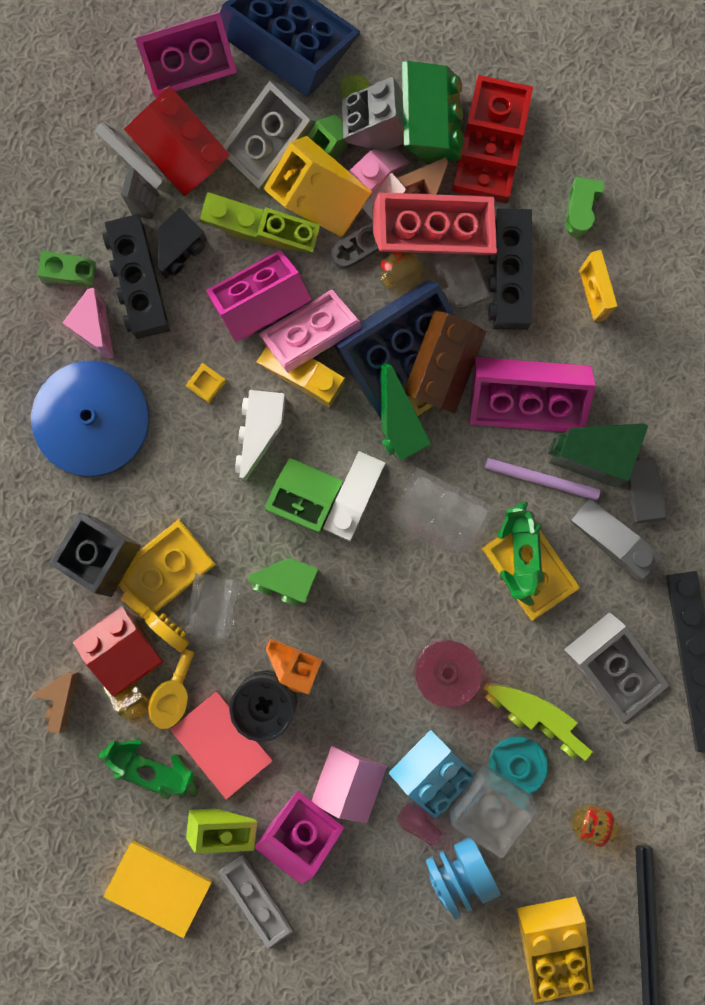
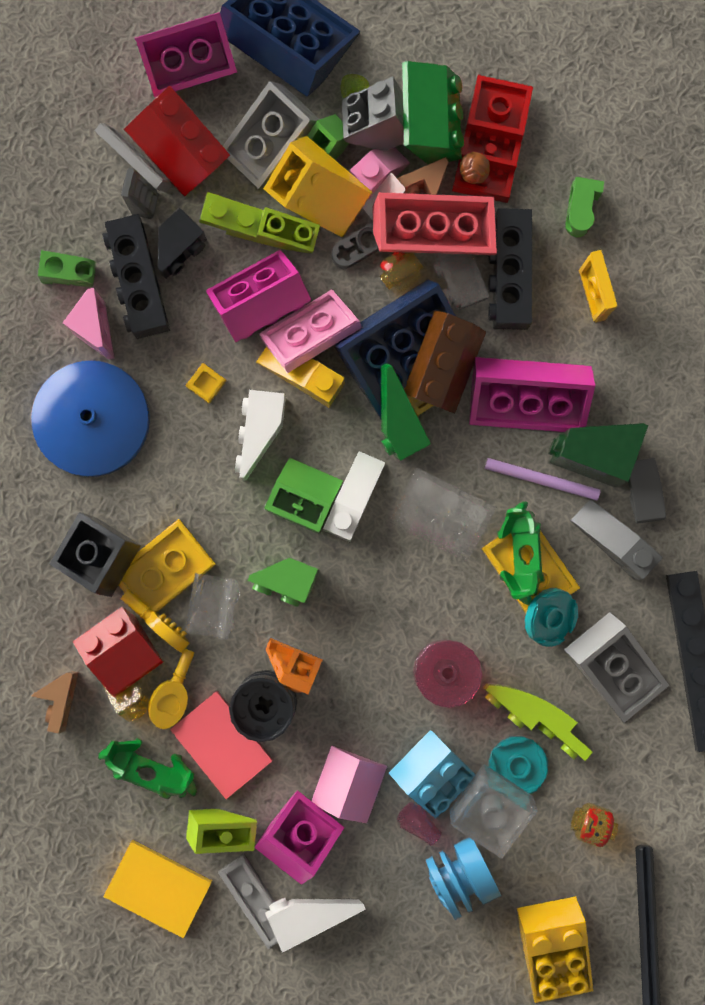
(304, 918): none -> white slope
(474, 168): none -> dark orange piece
(551, 617): none -> teal tile

